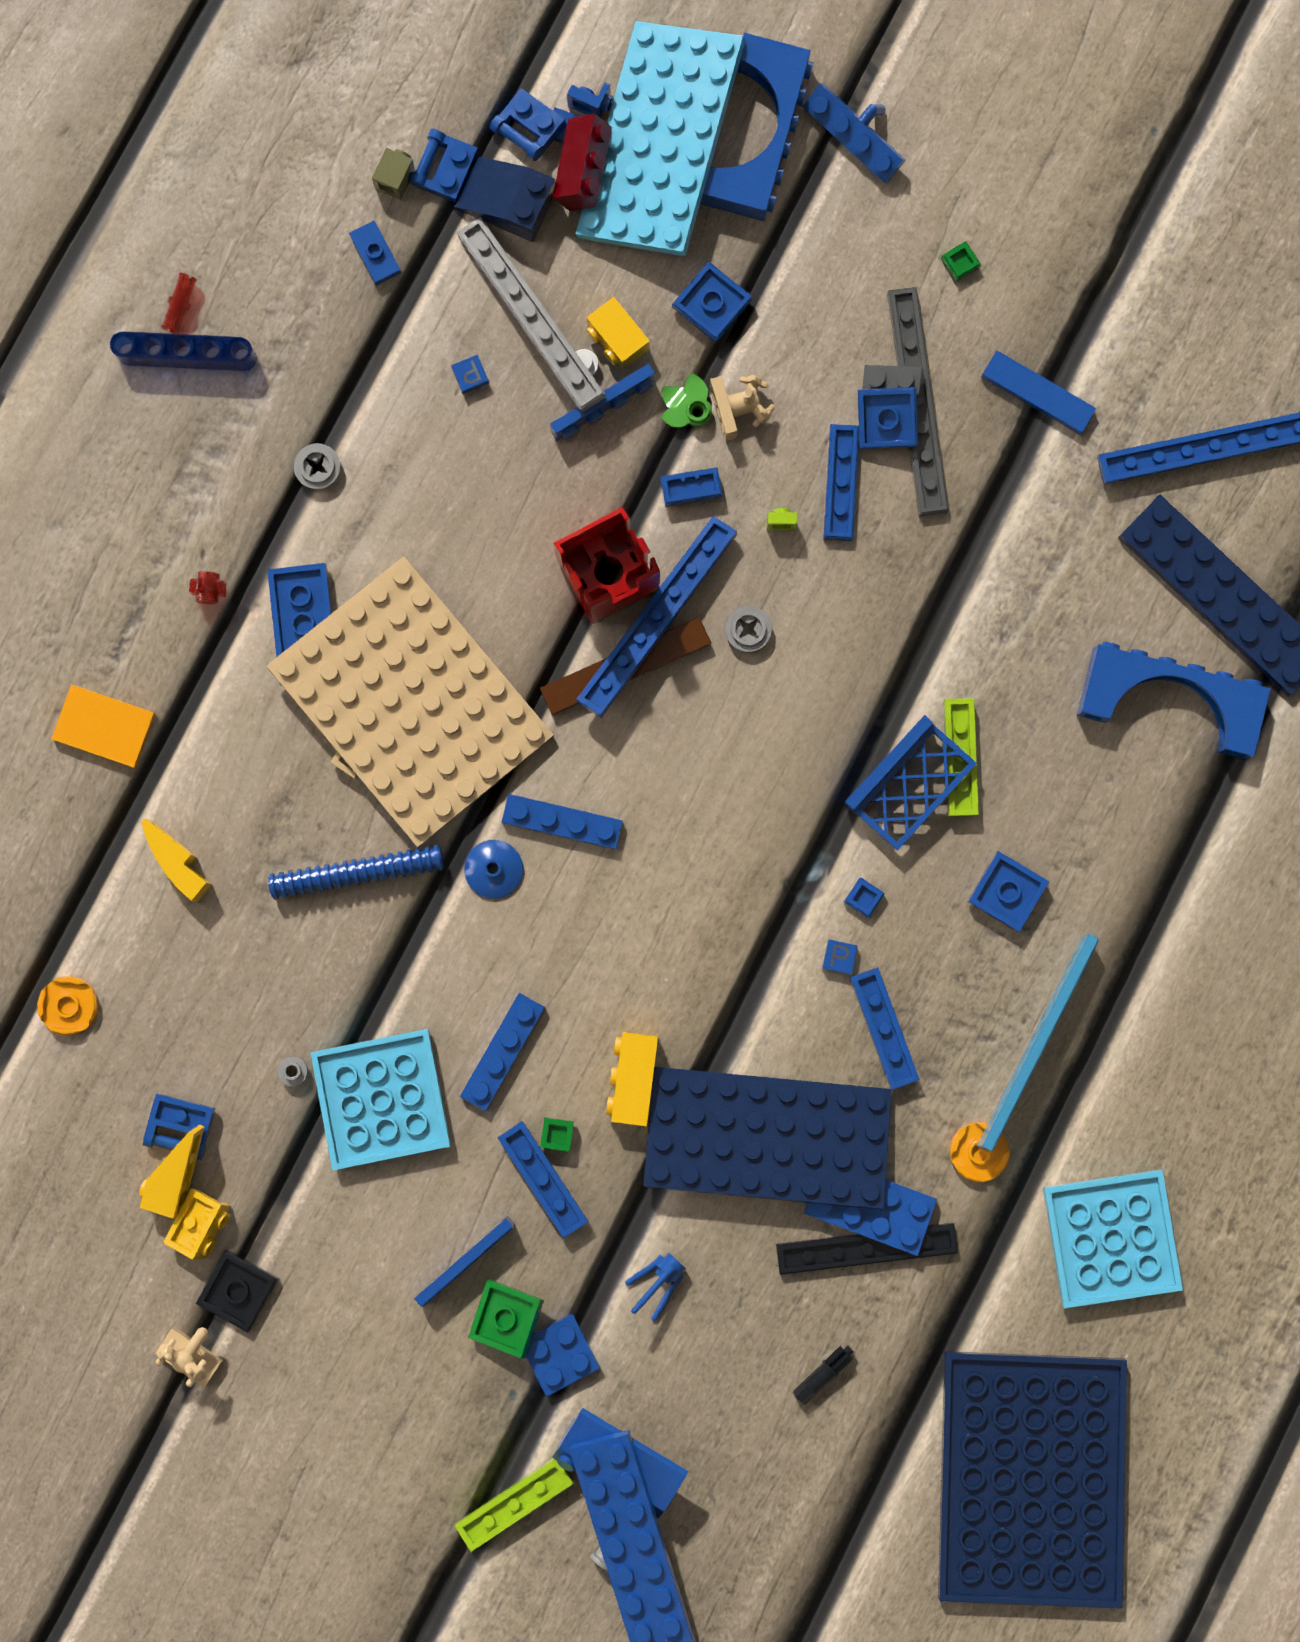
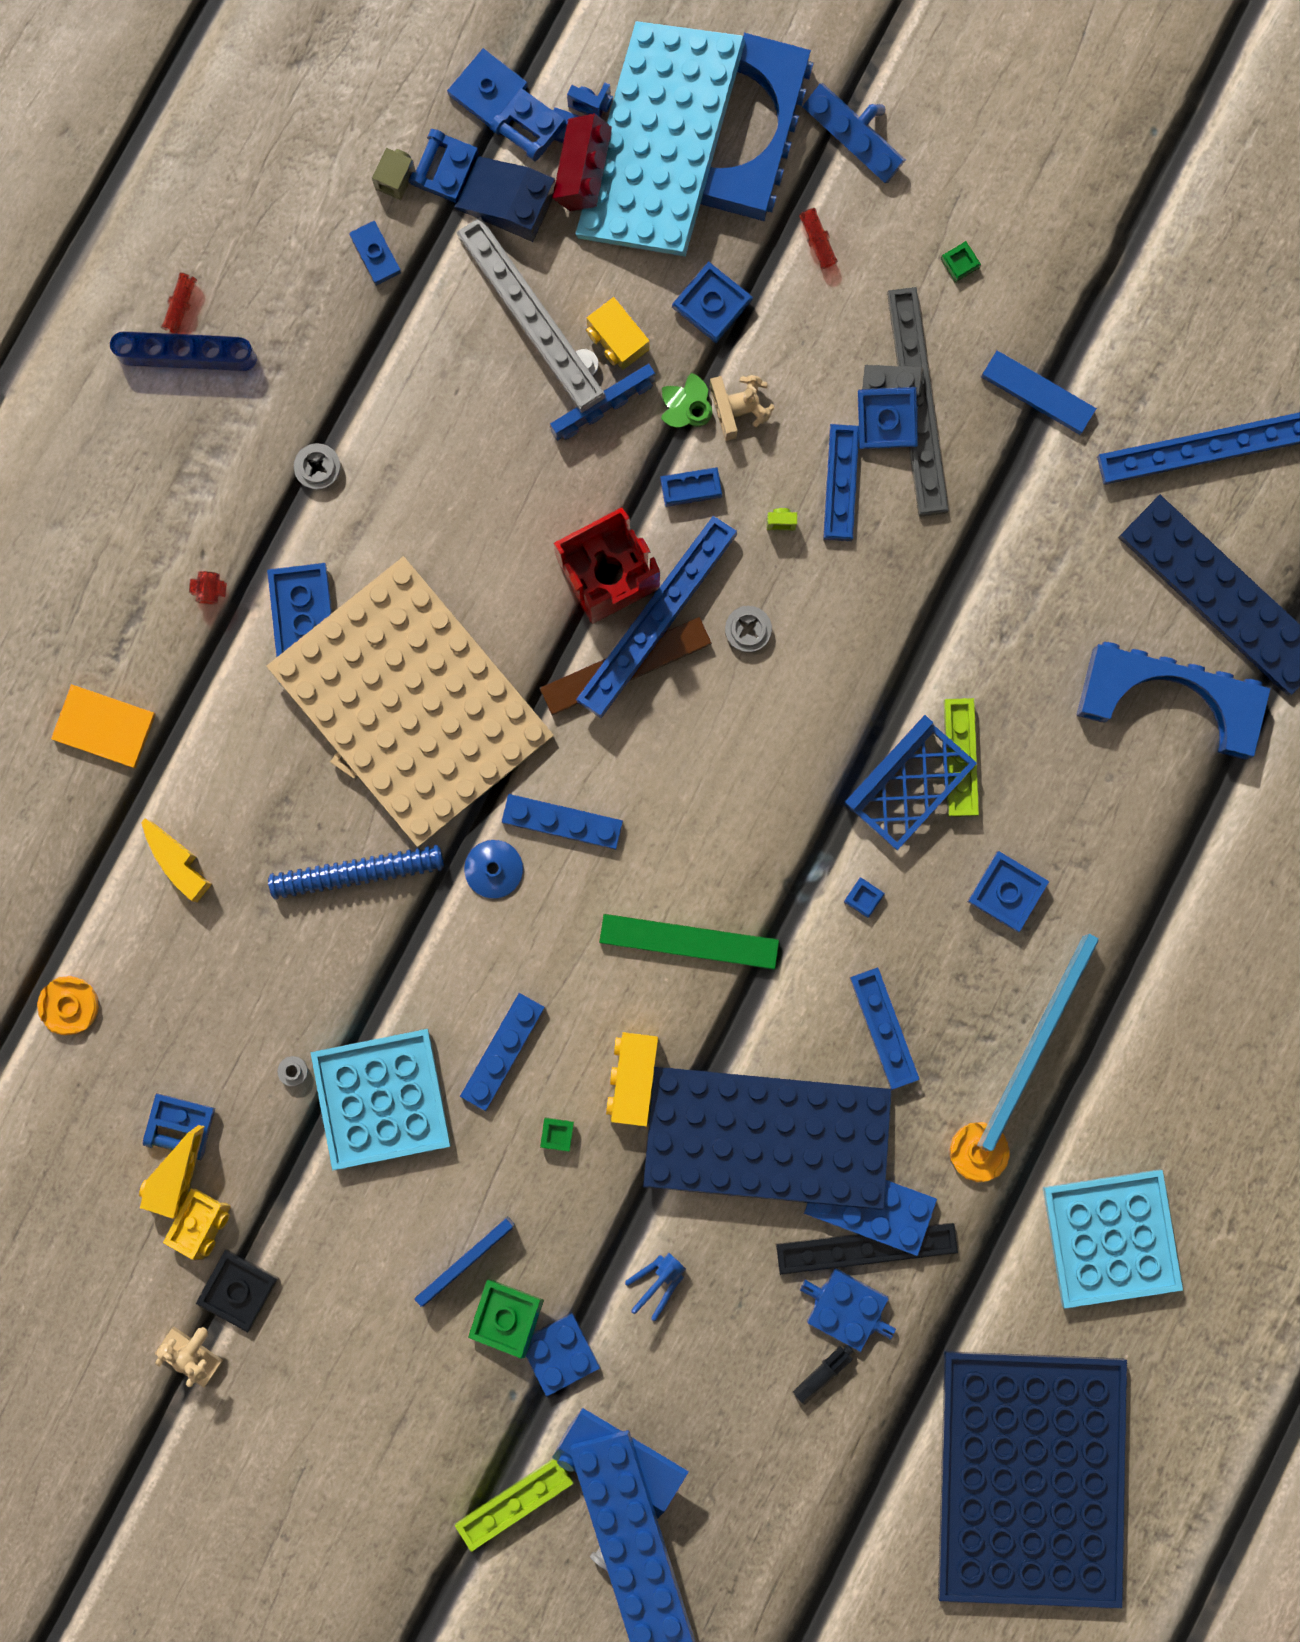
(470, 374): blue tile -> none
(486, 87): none -> blue plate
(543, 1179): blue plate -> none
(689, 941): none -> green tile
(818, 238): none -> clear red pin
(839, 957): blue tile -> none
(847, 1309): none -> blue plate

